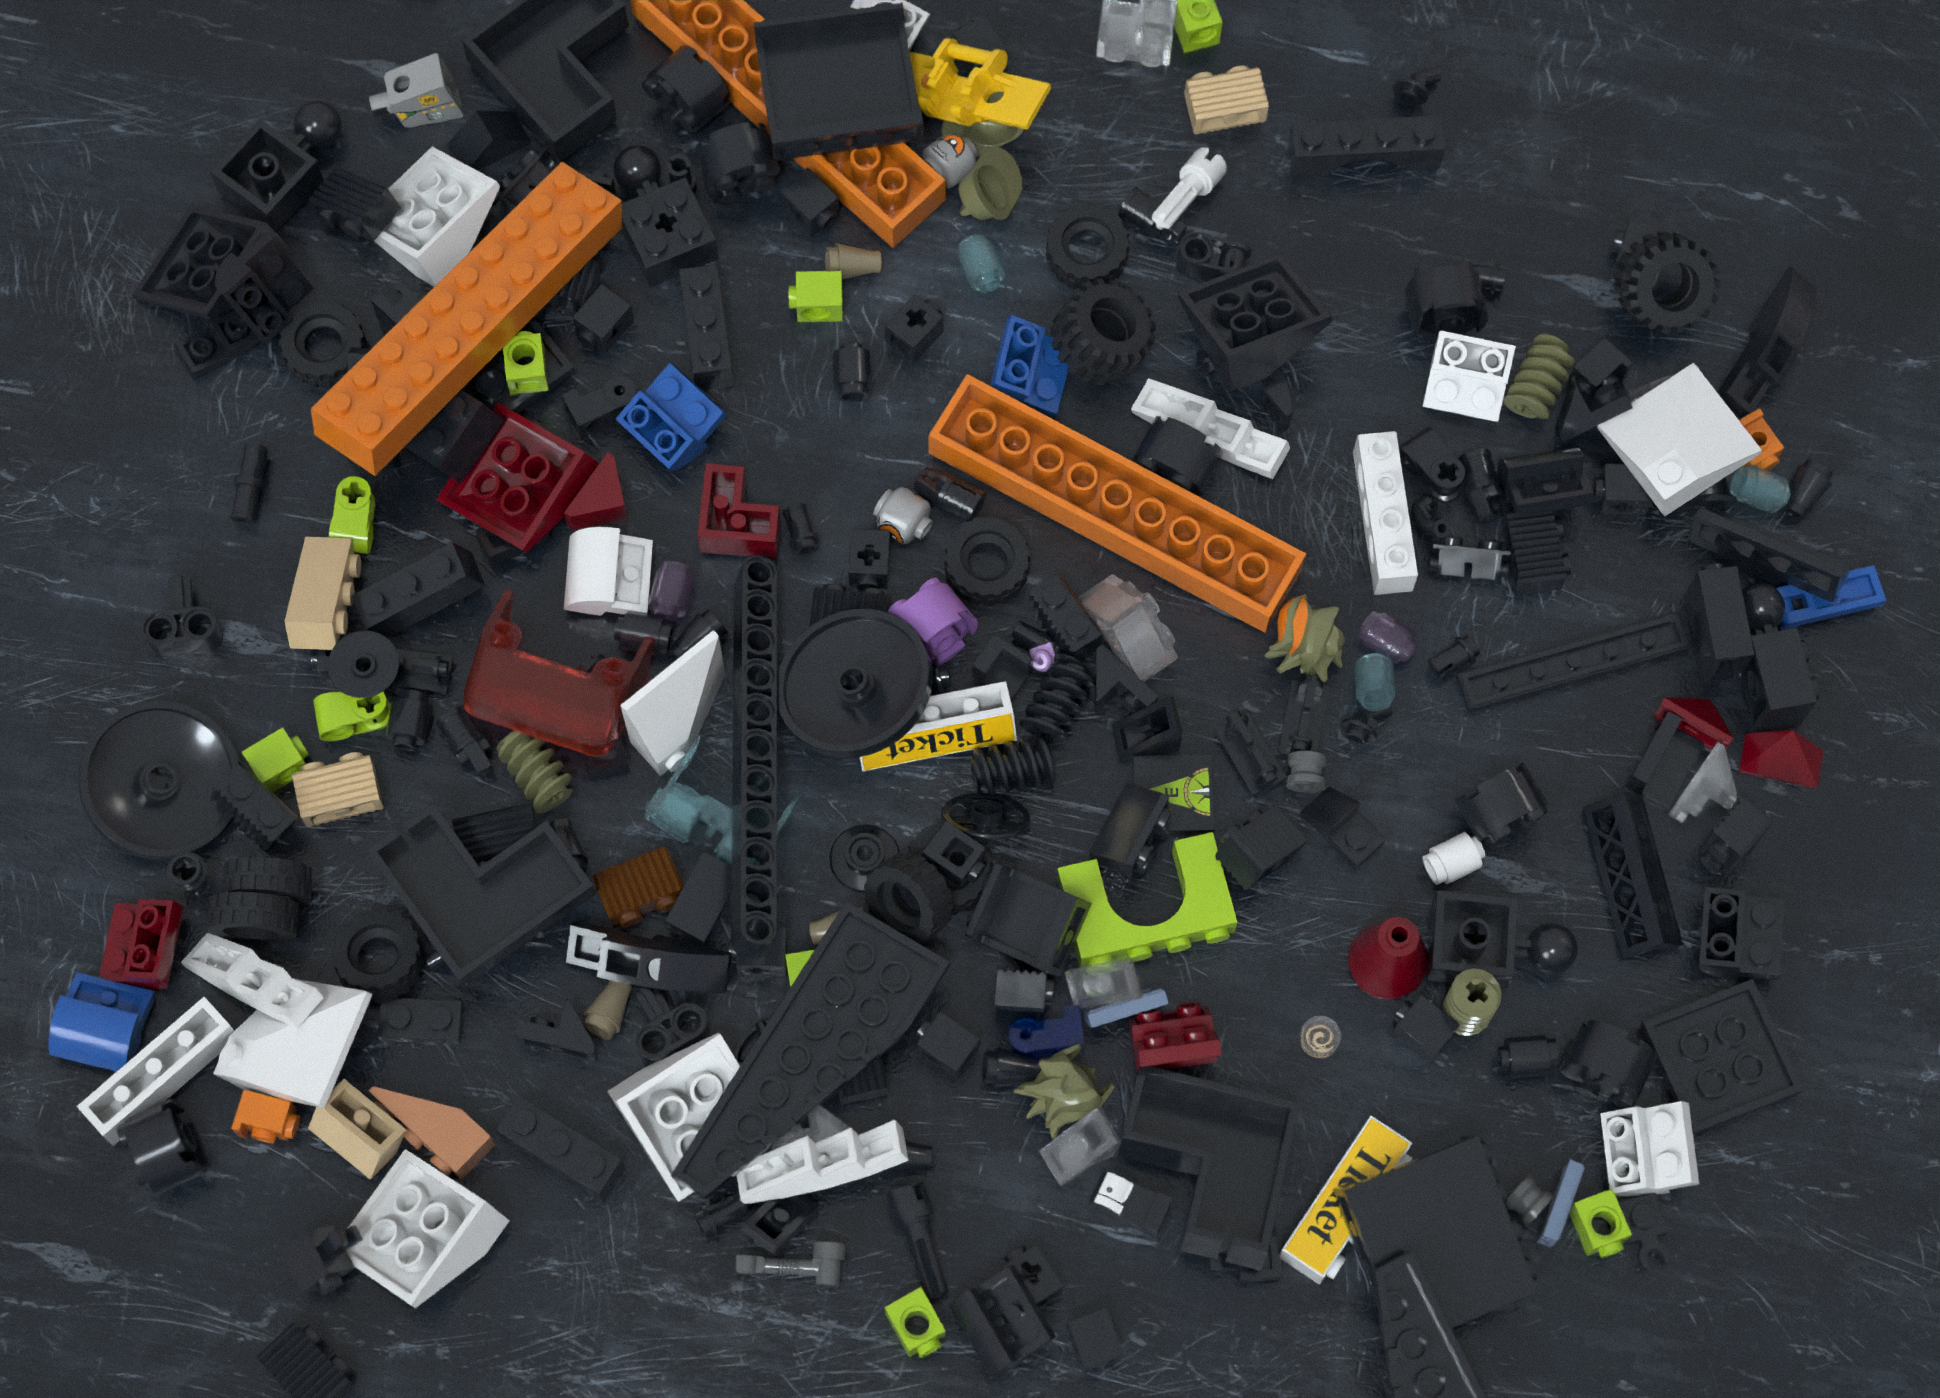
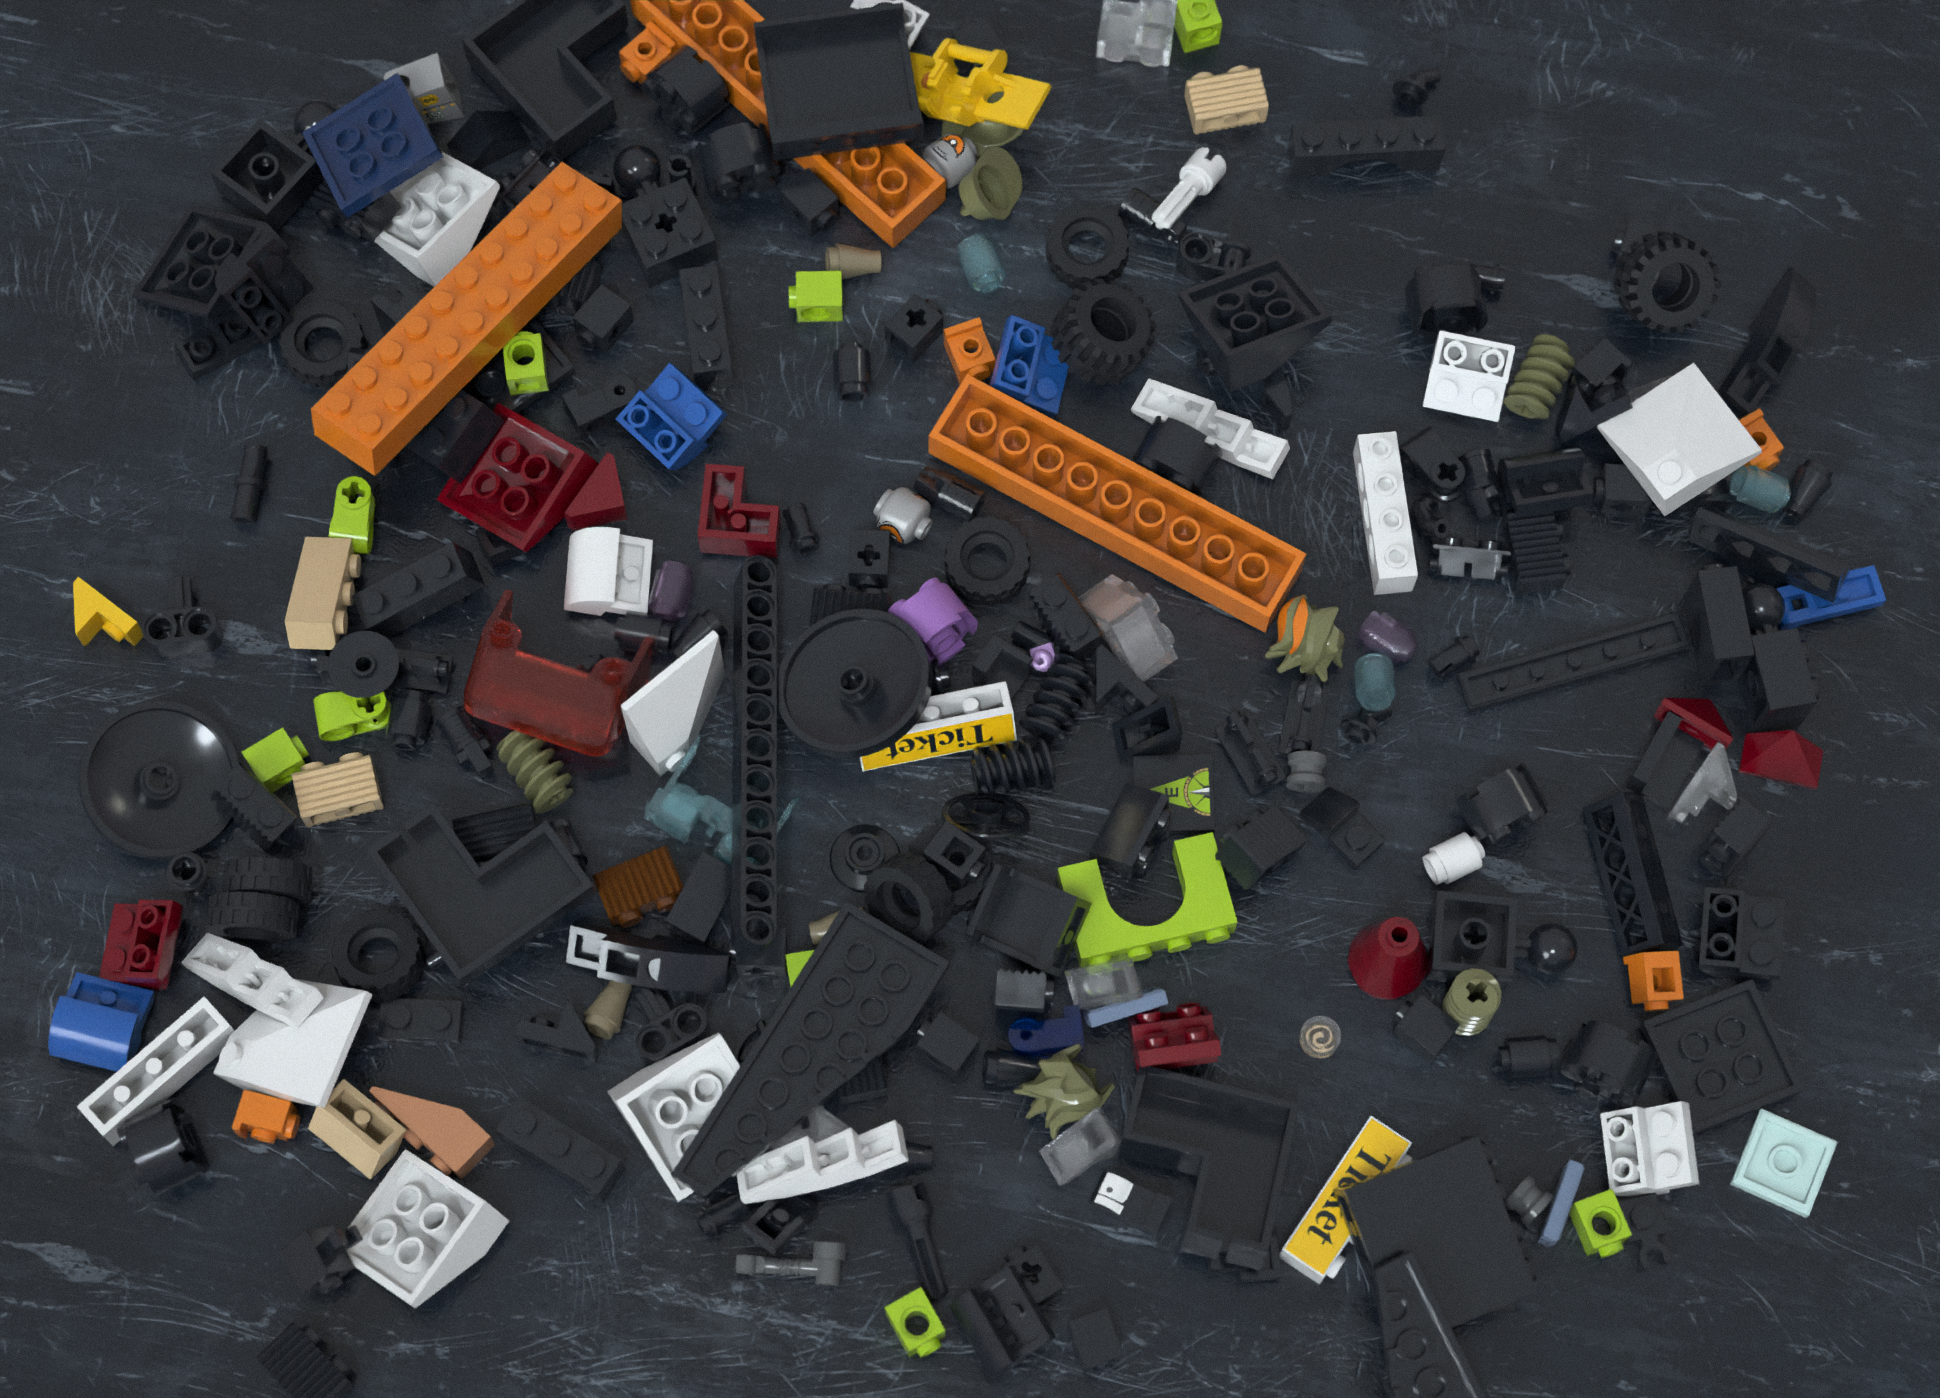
(96, 612): none -> yellow slope
(372, 145): none -> dark blue plate
(652, 40): none -> orange brick
(966, 337): none -> orange brick
(1655, 979): none -> orange brick
(1783, 1163): none -> light aqua tile

